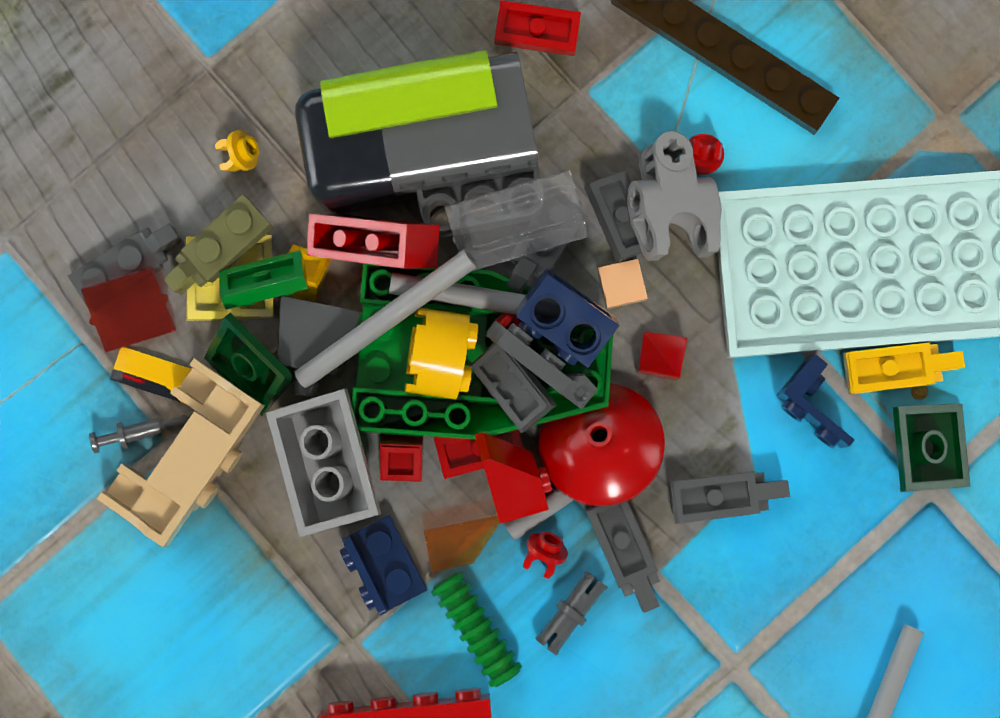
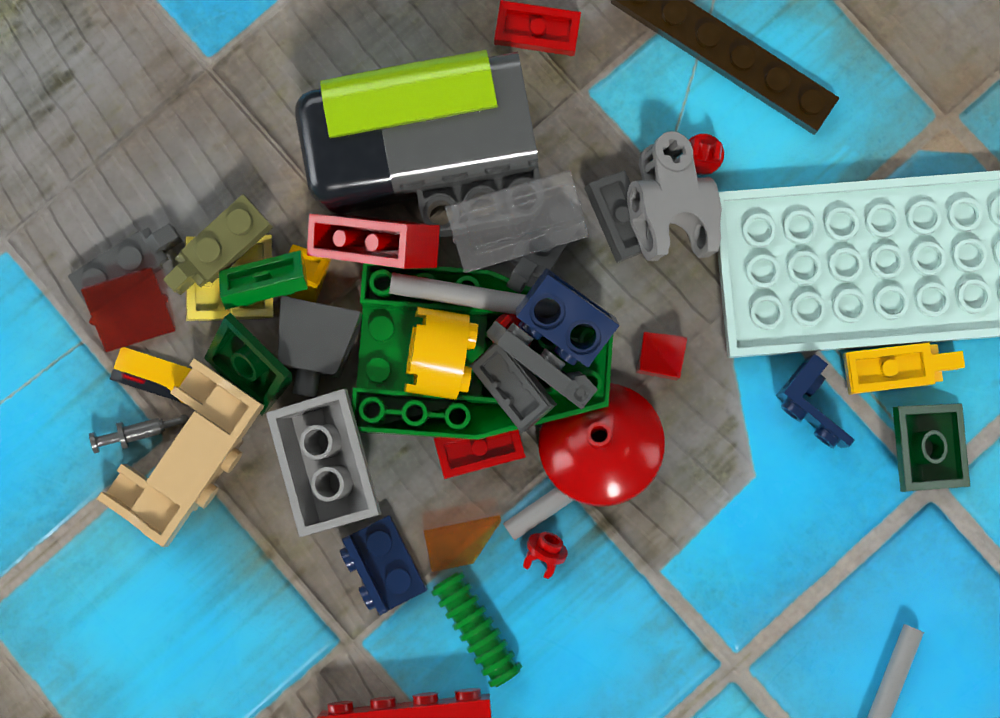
(241, 149): yellow plate -> none
(386, 318): light grey piece -> none
(401, 458): red slope -> none
(513, 478): red slope -> none
(571, 613): dark grey pin -> none
(622, 283): light nougat tile -> none
(626, 552): dark grey hinge -> none
(724, 496): dark grey hinge -> none
(919, 392): clear orange piece -> none

